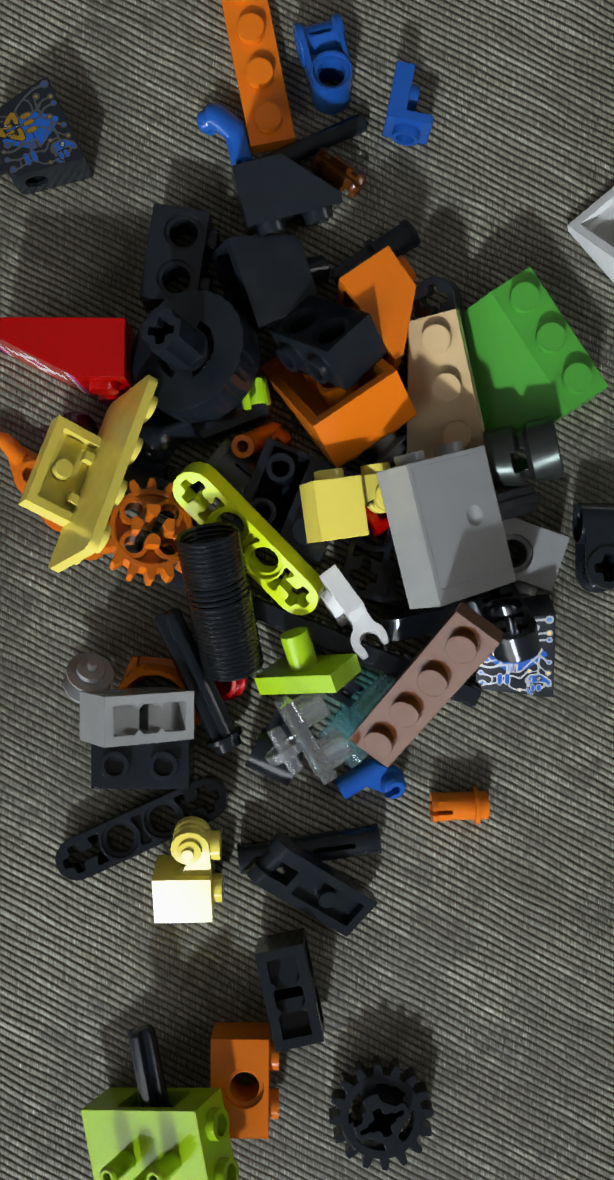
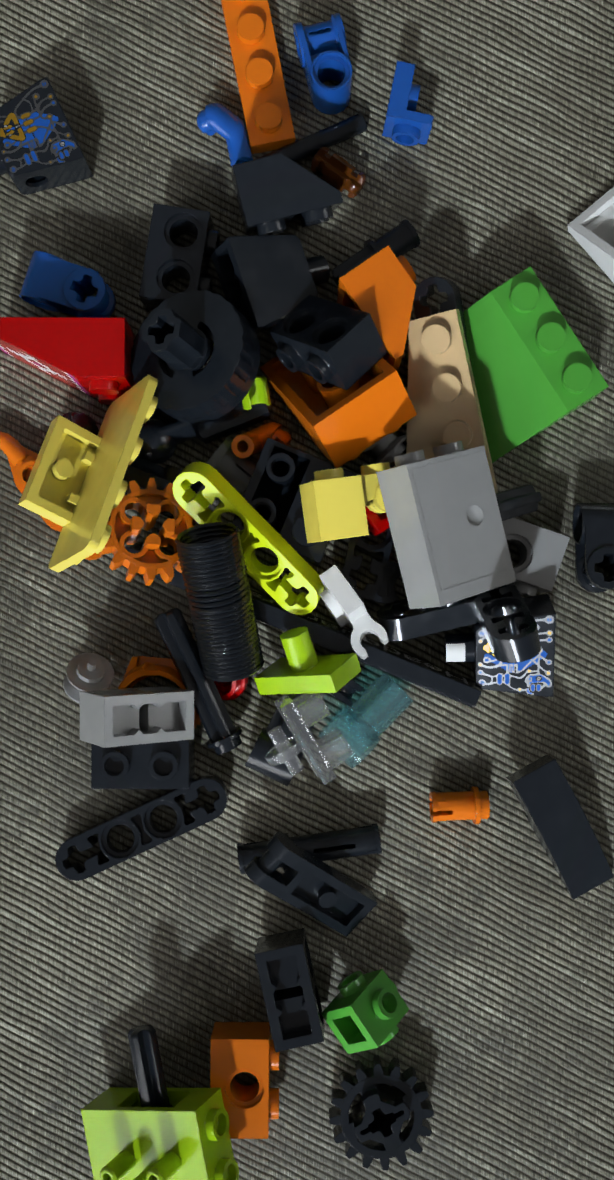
(61, 285): none -> blue piece
(186, 880): light yellow brick -> none
(365, 1011): none -> bright green brick
(374, 776): blue arm -> none
(426, 684): plate -> none
(541, 450): pearl dark grey wheel -> none
(560, 825): none -> black slope

